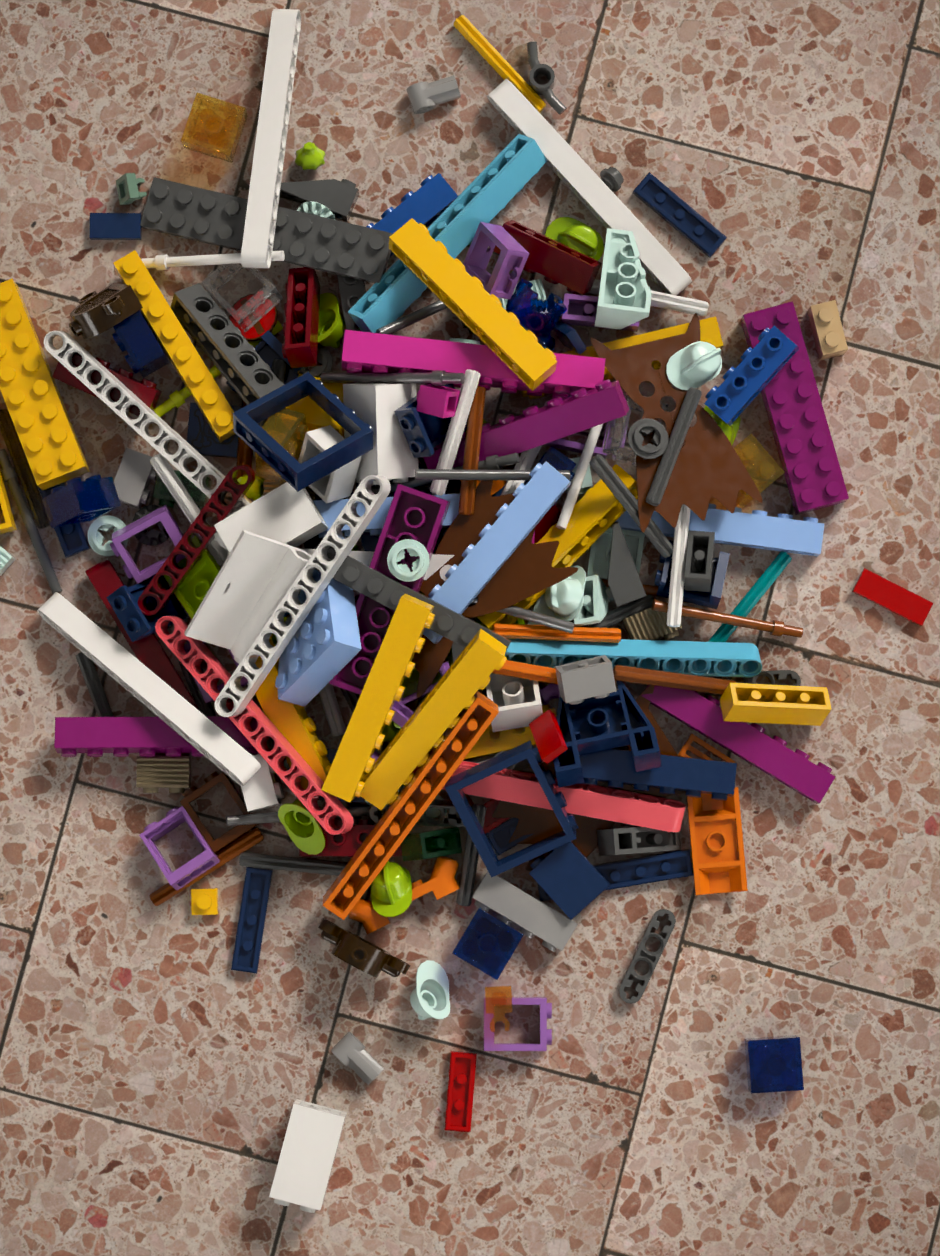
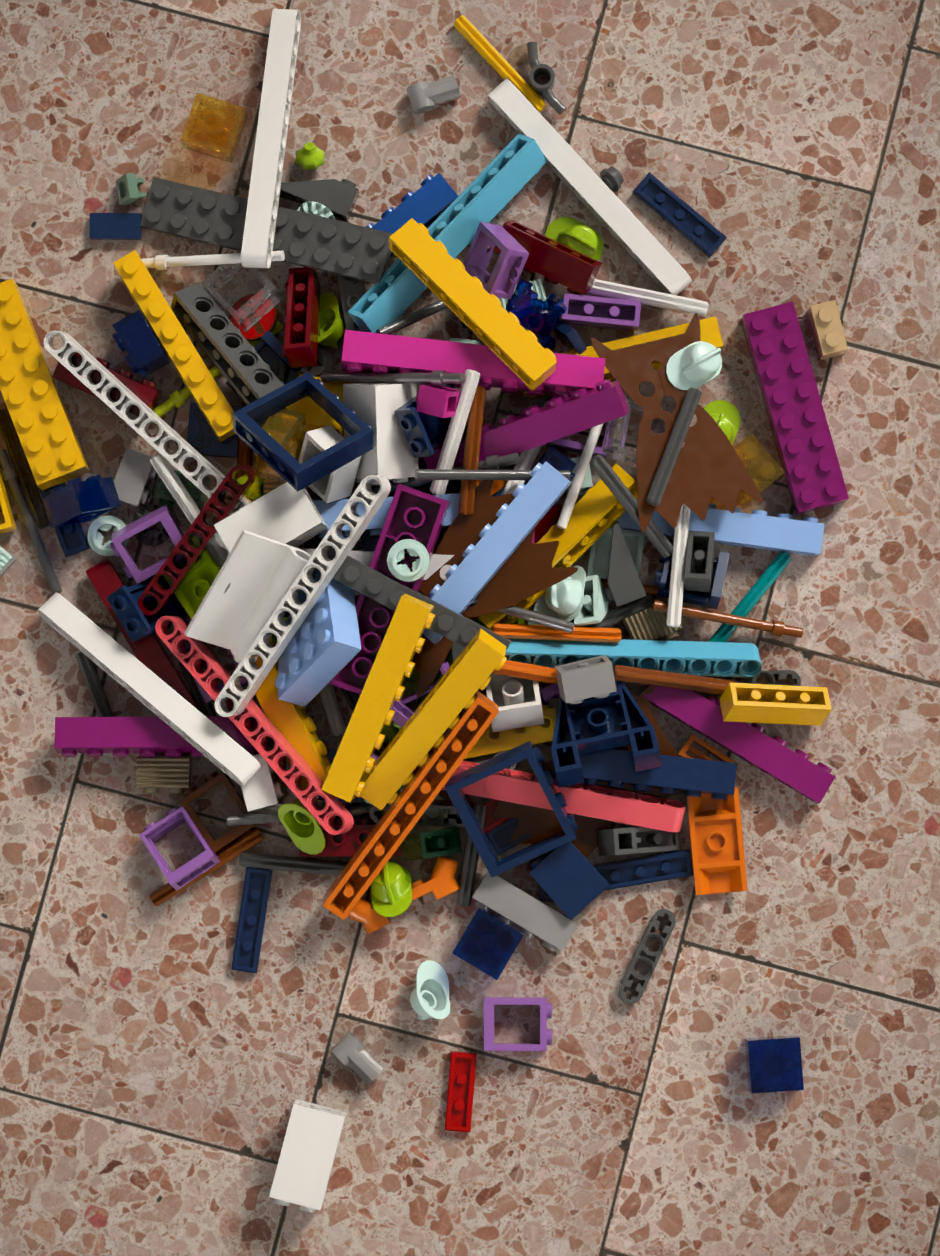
(103, 310): dark brown piece -> none
(204, 901): yellow plate -> none
(361, 952): dark brown piece -> none
(499, 1002): clear orange plate -> none
(548, 736): red tile -> none
(623, 287): light aqua wedge -> none
(659, 438): dark grey gear -> none
(751, 375): blue brick -> none
(892, 597): red tile -> none

